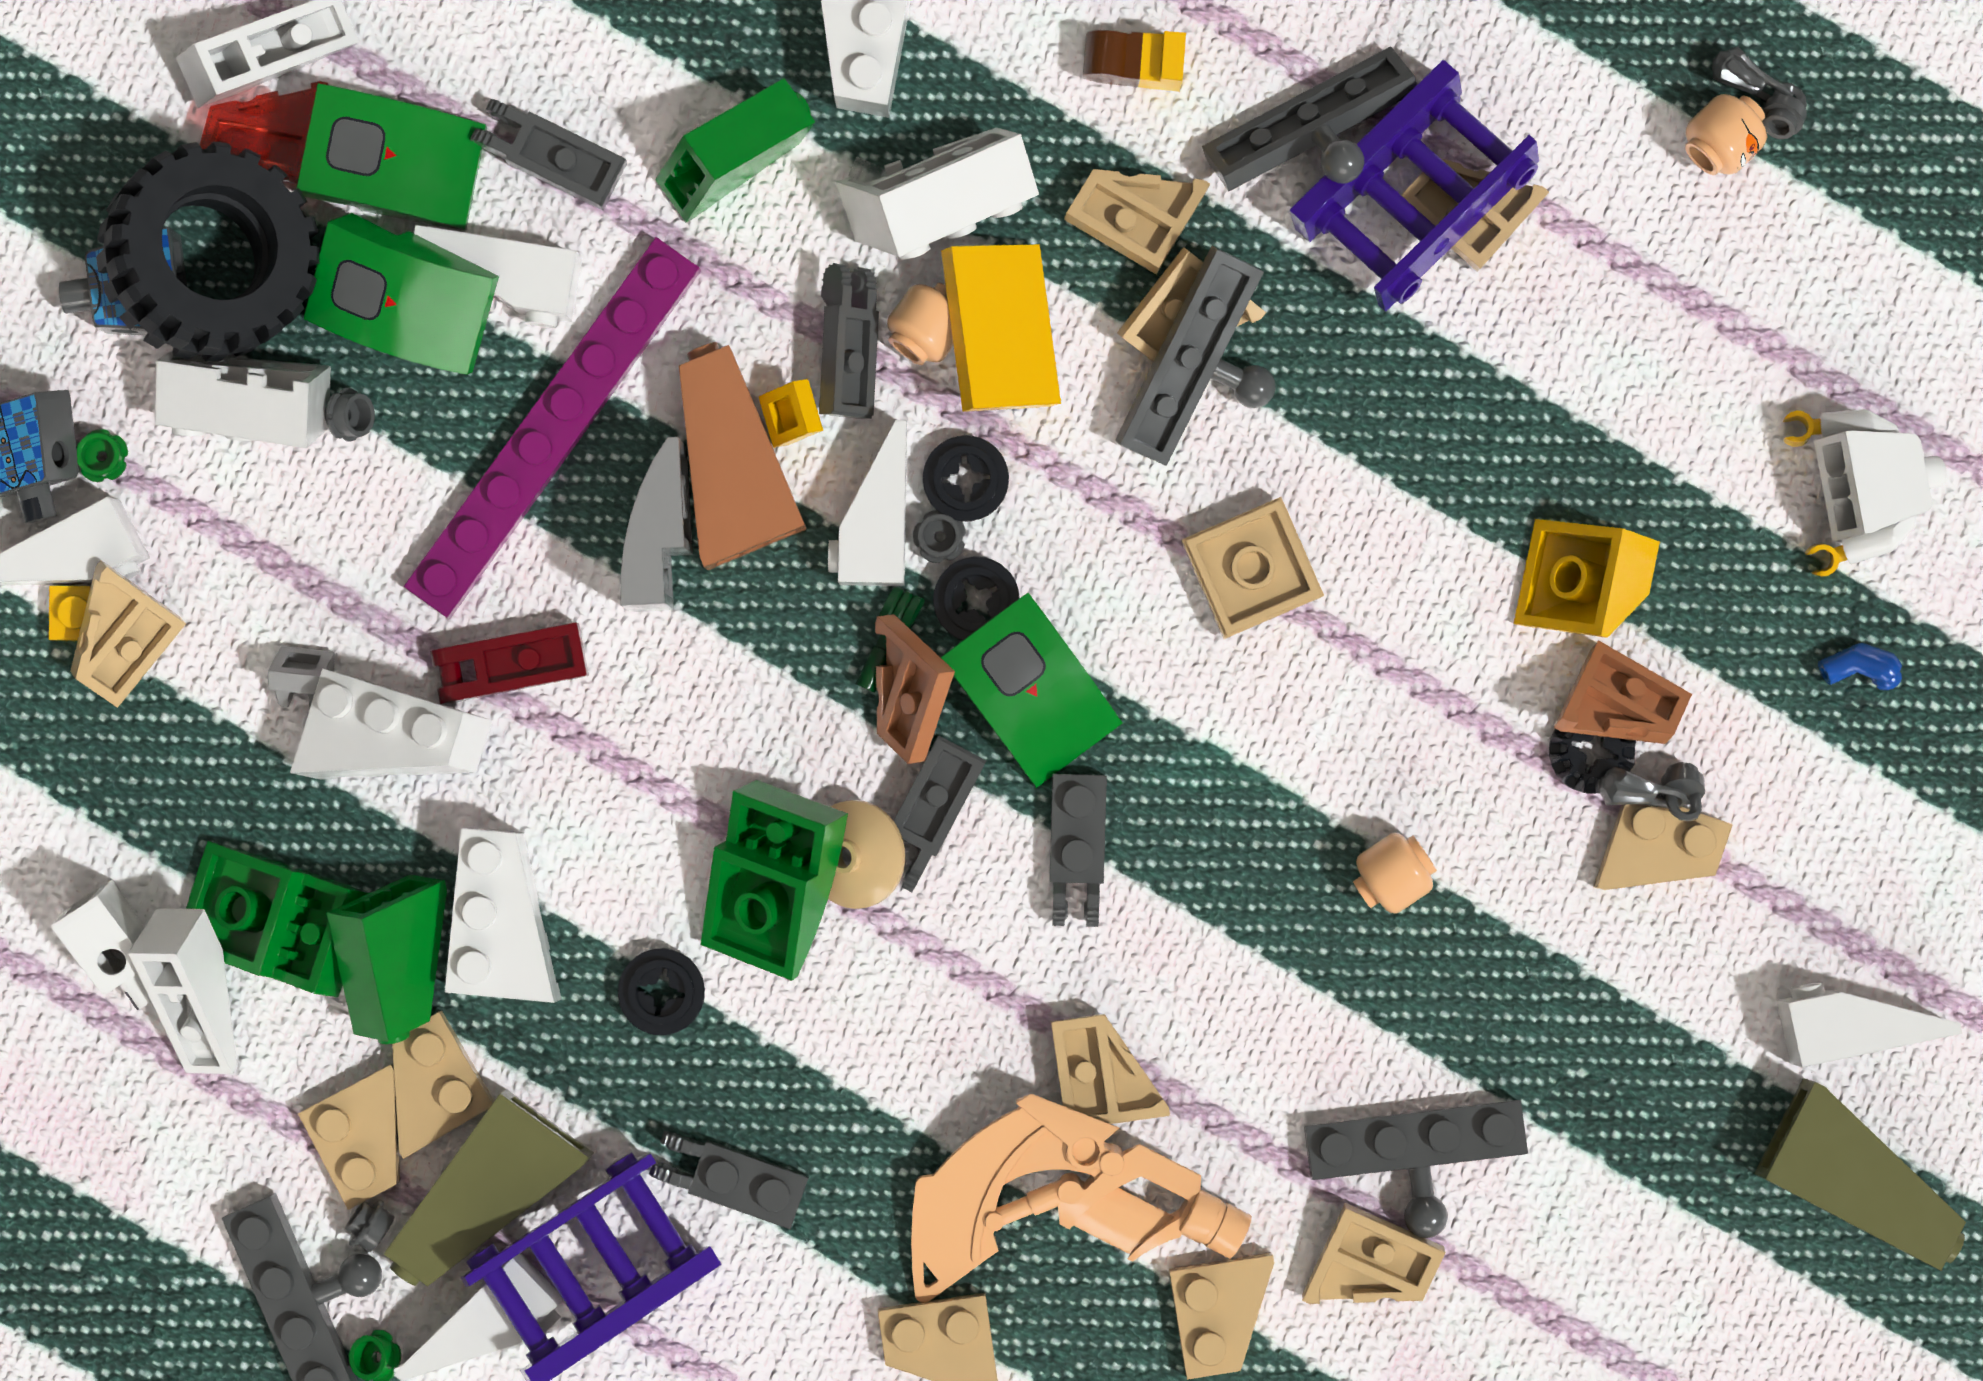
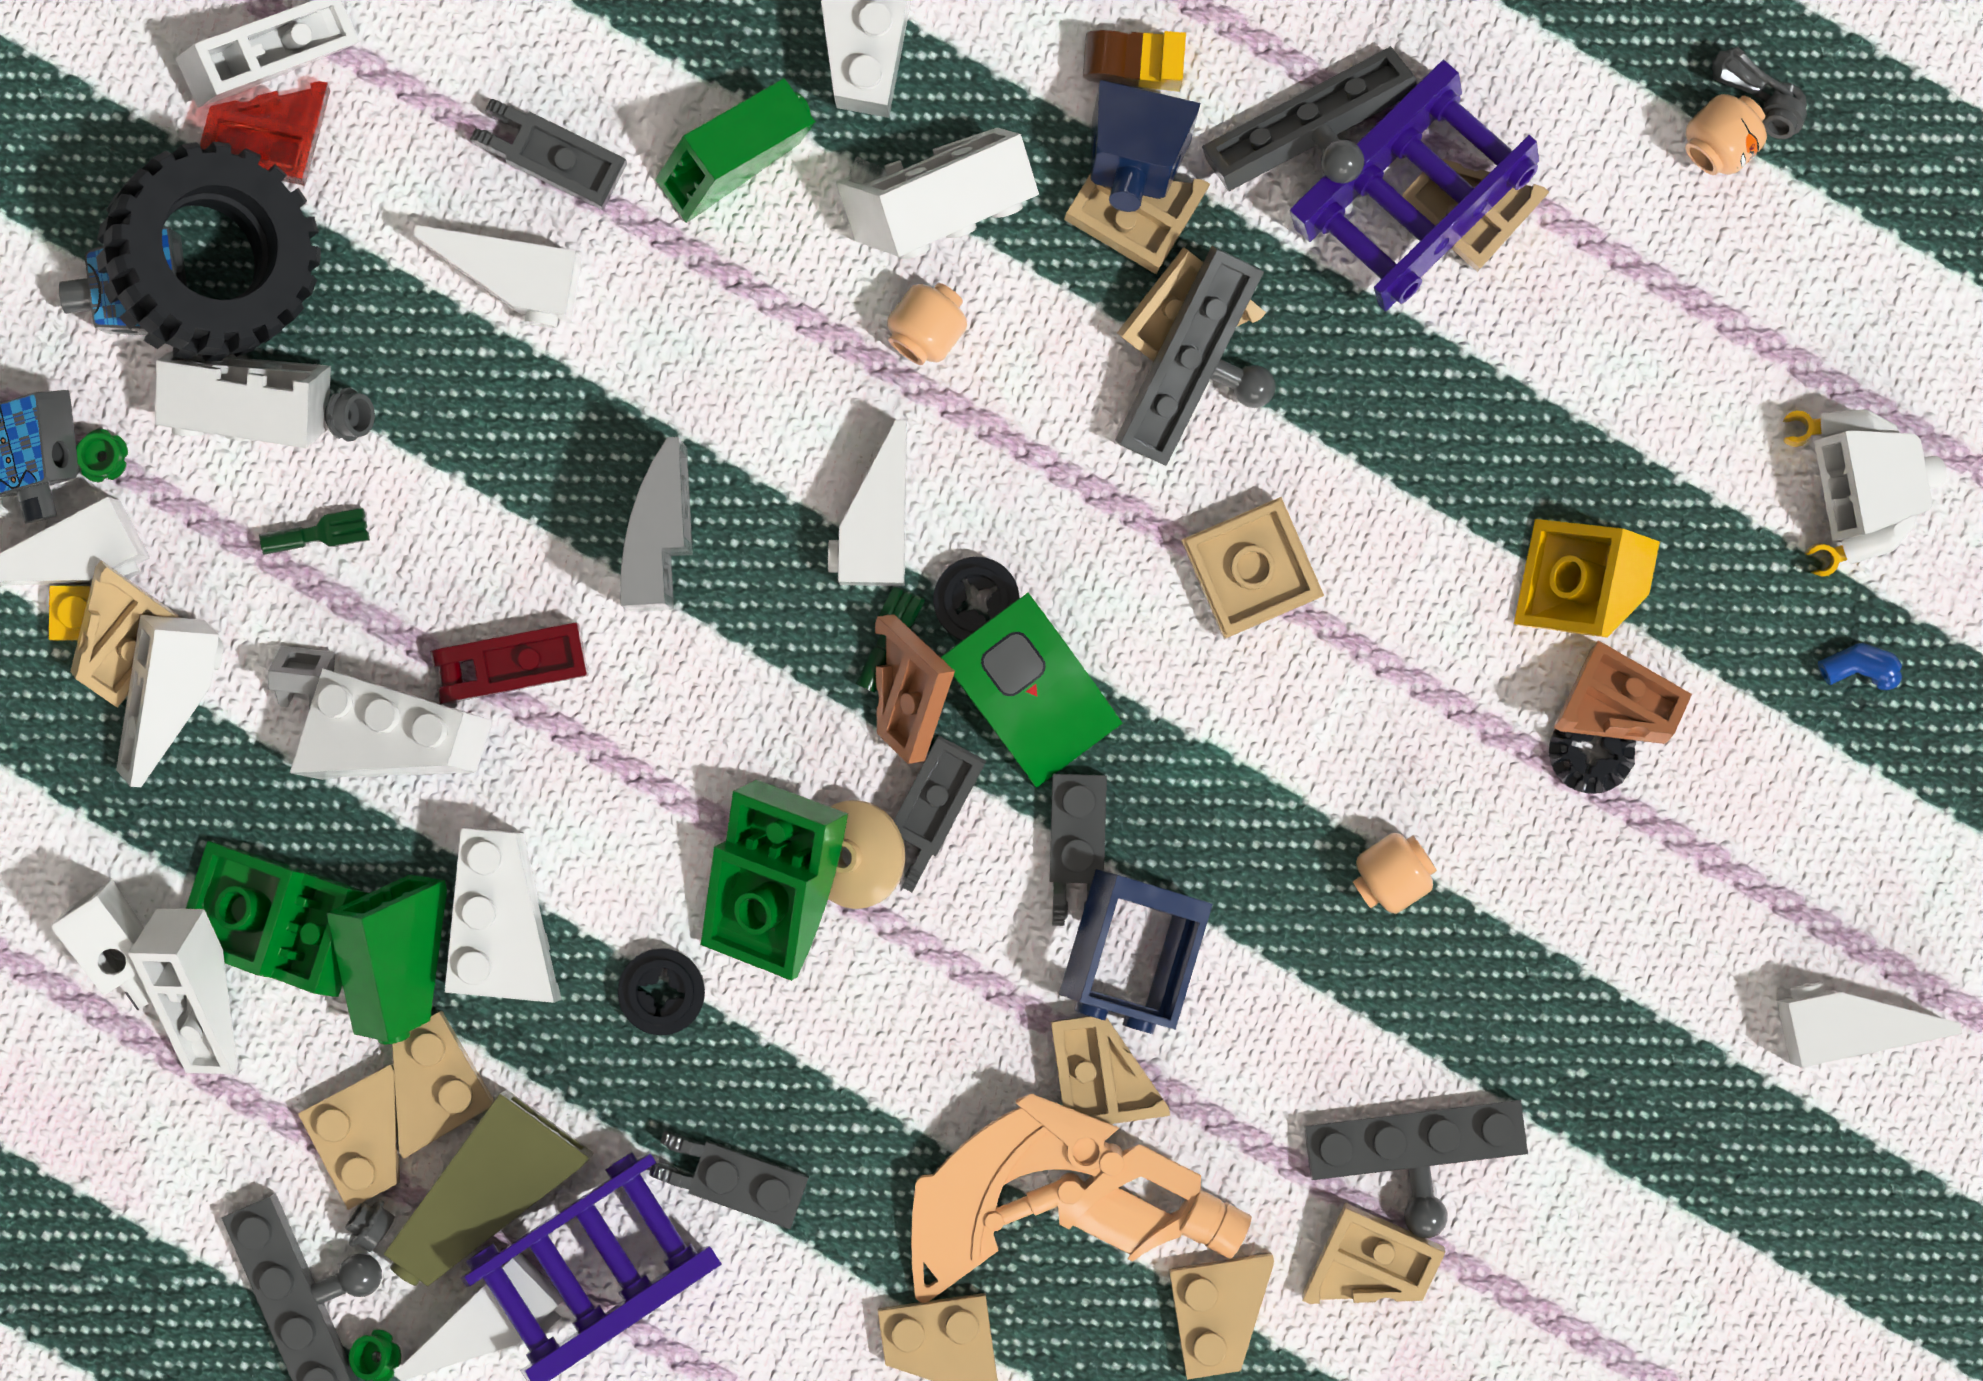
(166, 685): none -> white slope
(332, 529): none -> dark green piece
(390, 158): green slope -> none
(400, 295): green slope -> none
(552, 428): magenta plate -> none
(734, 471): nougat slope -> none
(790, 413): yellow plate -> none
(849, 342): dark grey hinge -> none
(933, 550): dark grey plate -> none
(983, 460): black gear -> none
(1000, 327): yellow tile -> none
(1138, 142): none -> dark blue torso
(1174, 965): none -> dark blue window
(1658, 848): tan wing -> none
(1679, 787): dark grey piece -> none
(1849, 1172): olive slope -> none

